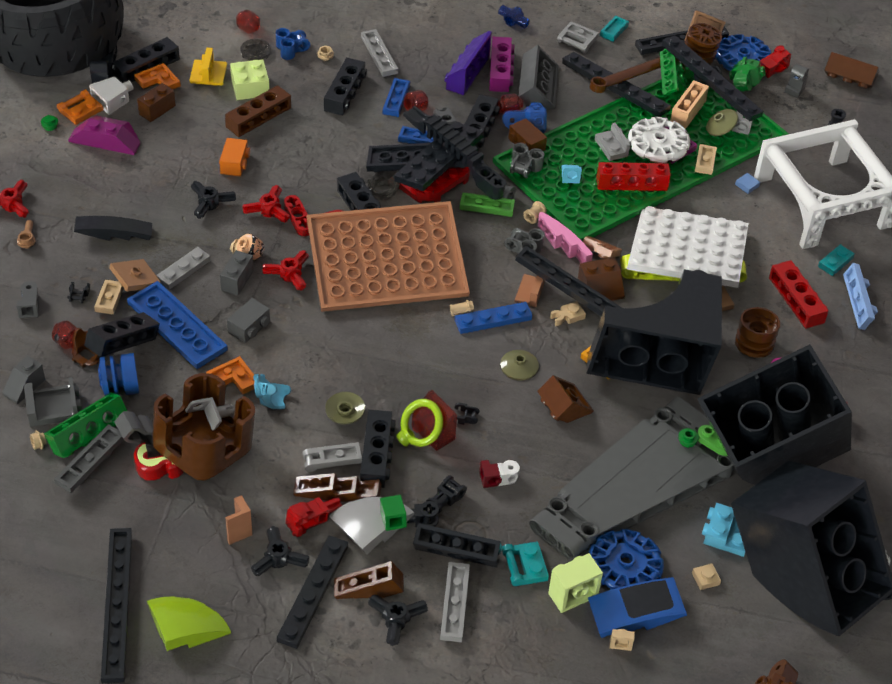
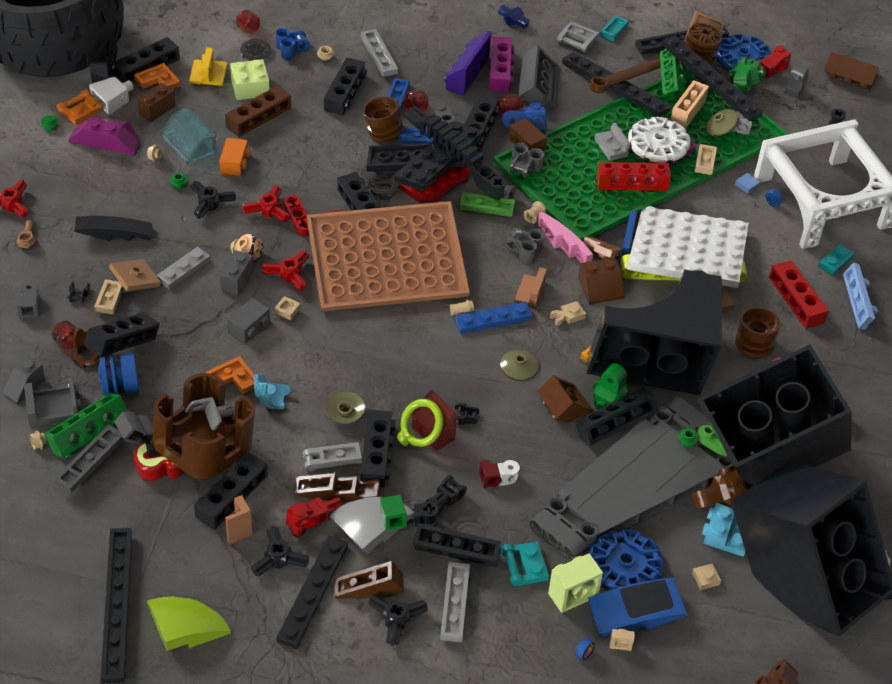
(154, 153): none -> tan plate
(178, 325): blue plate -> none
(179, 180): none -> green plate
(188, 136): none -> clear light blue slope
(240, 479): none -> black brick
(287, 308): none -> tan plate
(383, 119): none -> reddish brown wheel
(564, 281): black plate -> none
(571, 174): medium azure bracket -> none
(585, 649): none -> blue tile
(611, 386): none -> green piece
(617, 416): none -> black brick
(629, 233): none -> blue tile
(723, 490): none -> reddish brown piece
(774, 197): none -> blue tile

